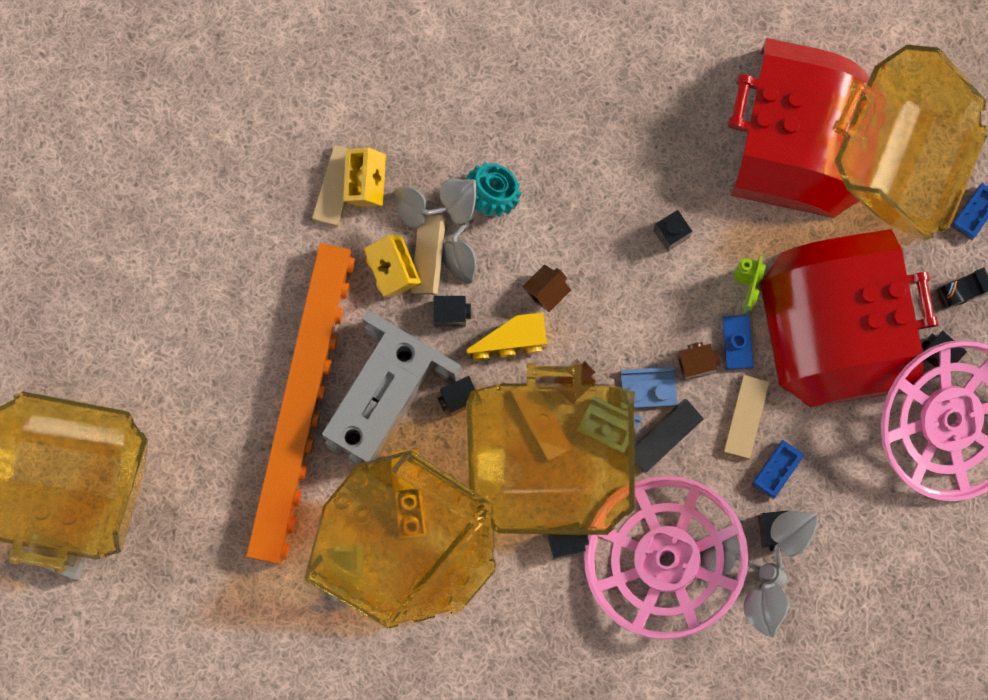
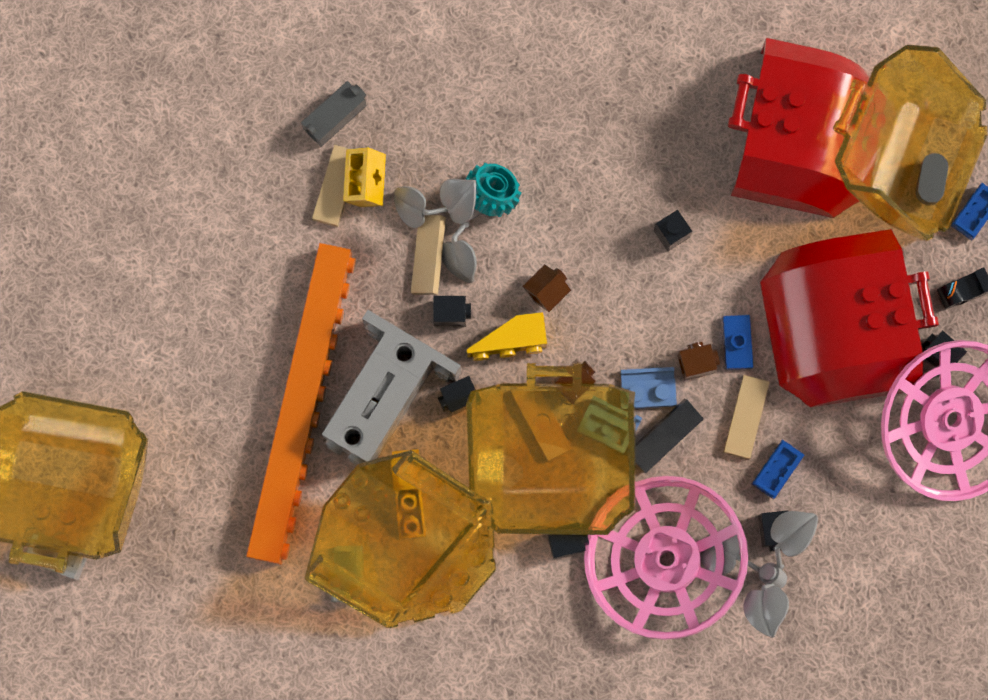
(334, 113): none -> dark grey brick
(392, 266): yellow brick -> none
(750, 273): lime hinge -> none
(932, 179): none -> dark grey tile

